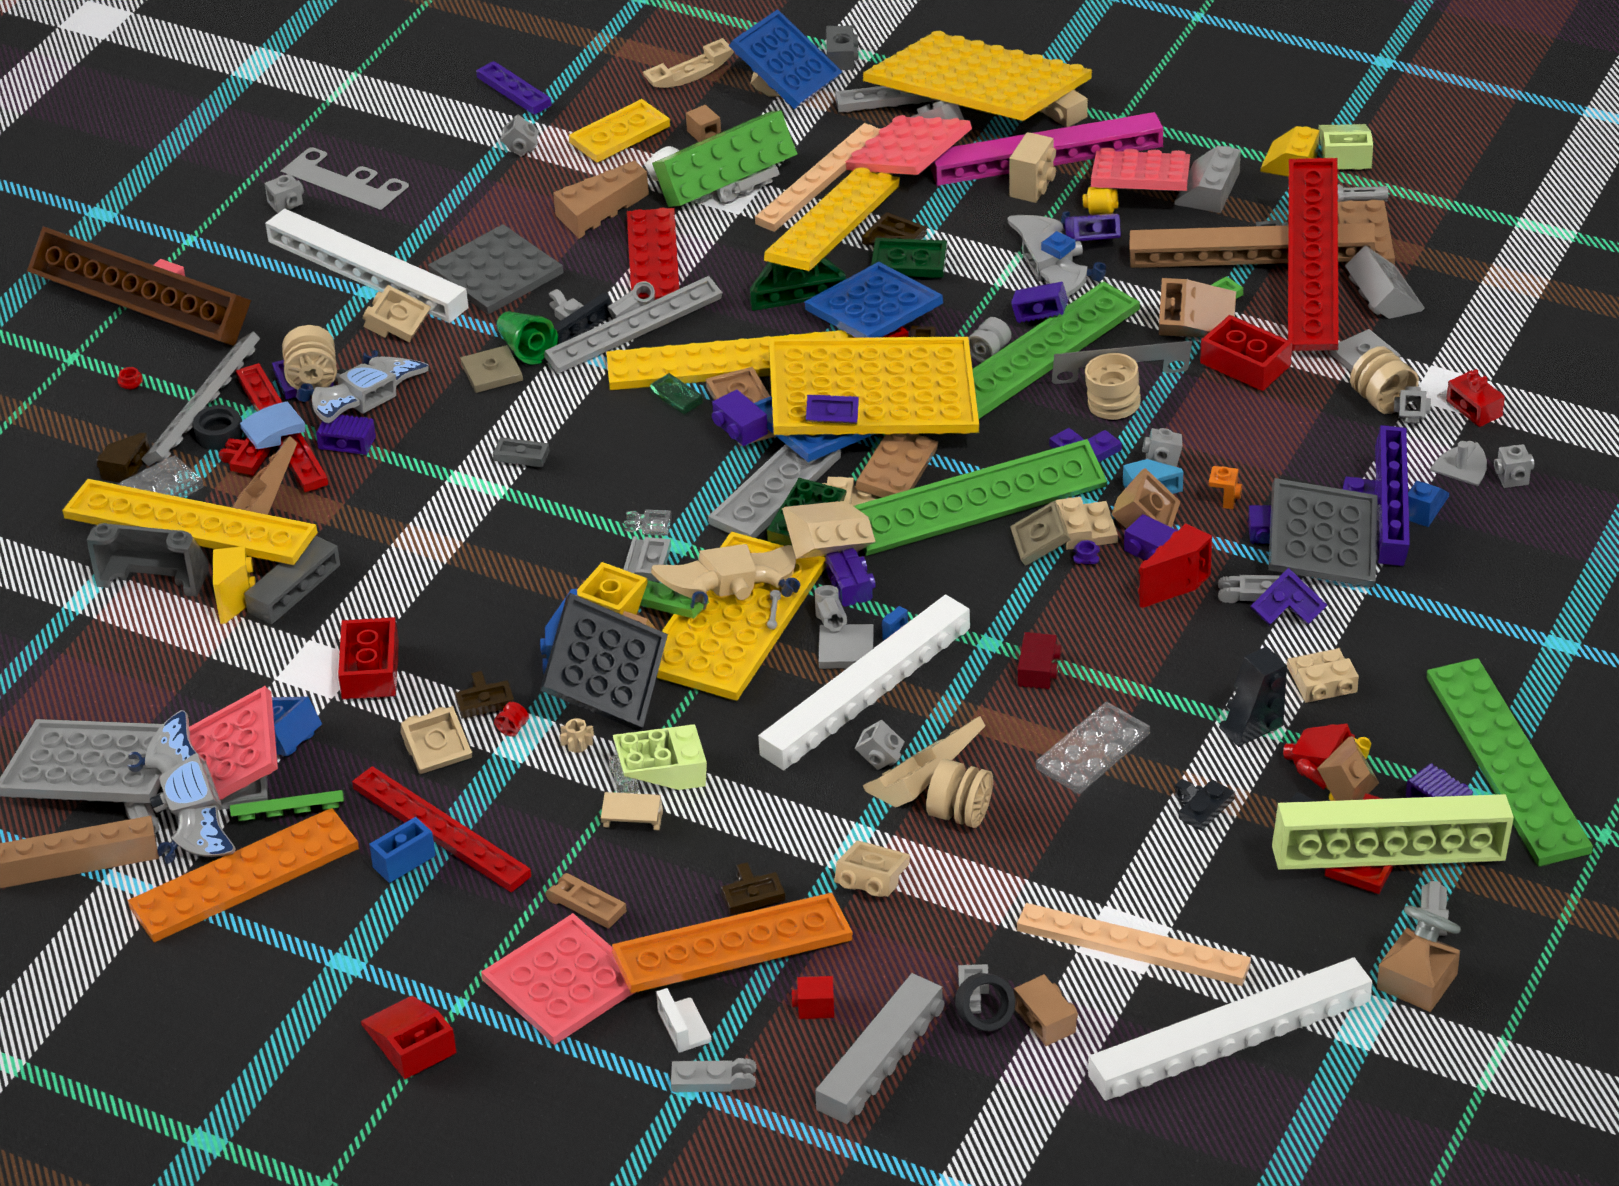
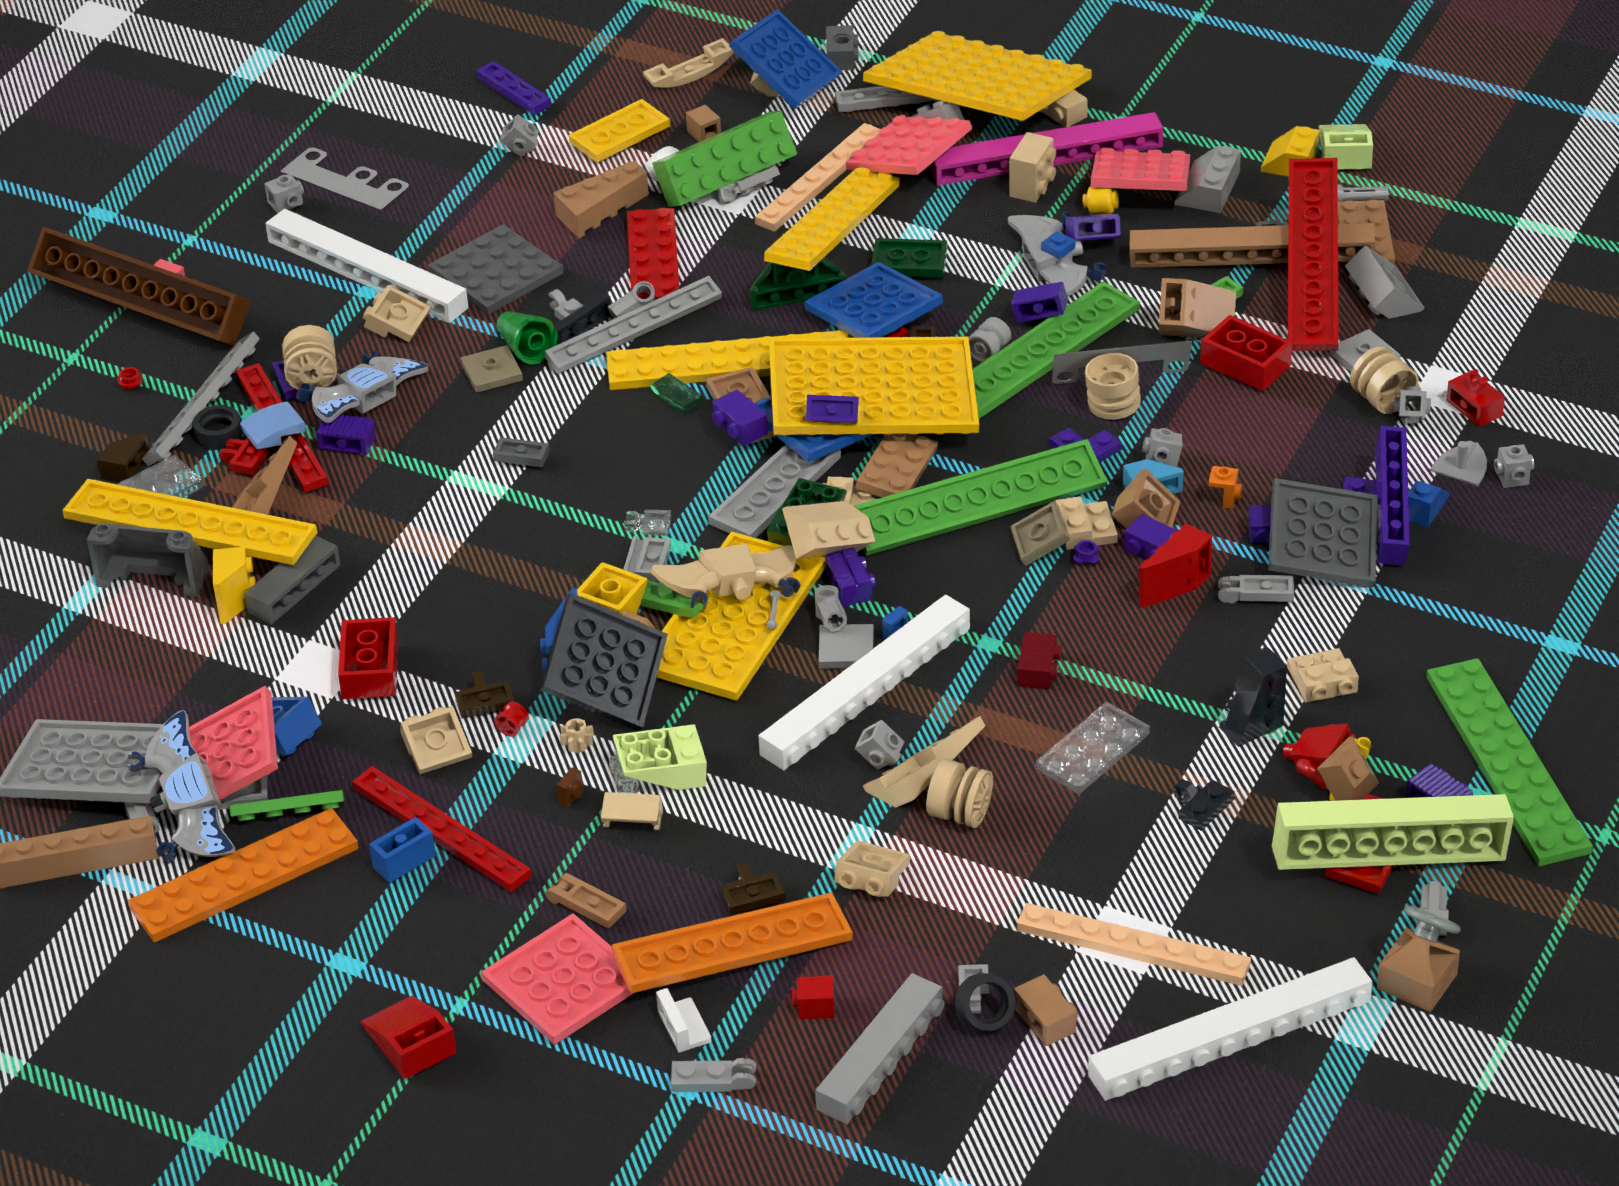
(570, 787): none -> reddish brown plate
(893, 227): dark brown wing -> none
(1291, 593): dark purple plate -> none

